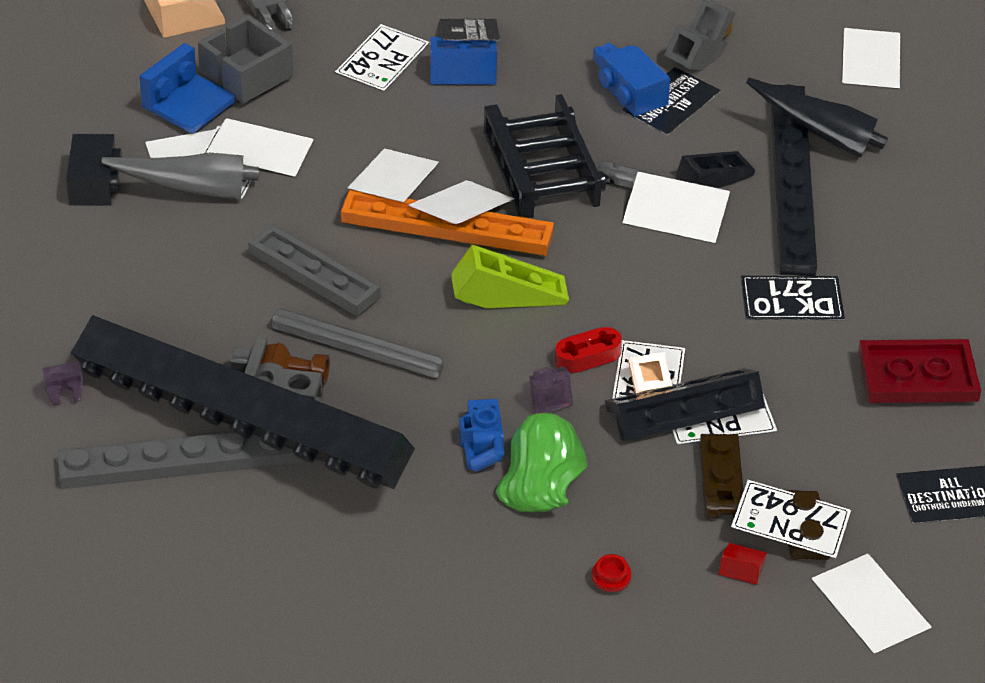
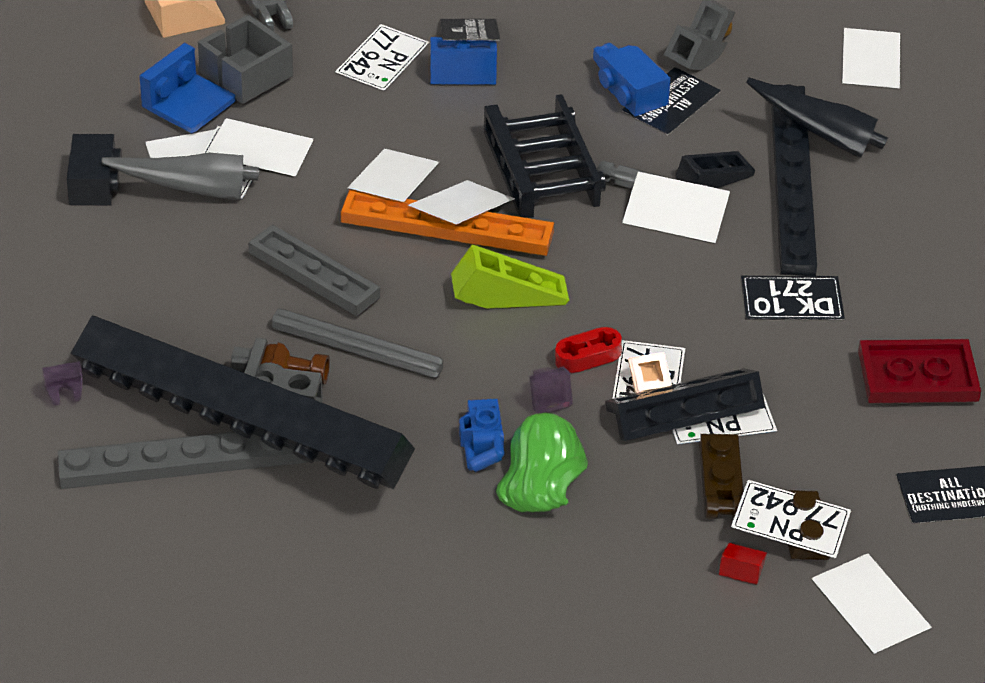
(611, 573): red plate -> none

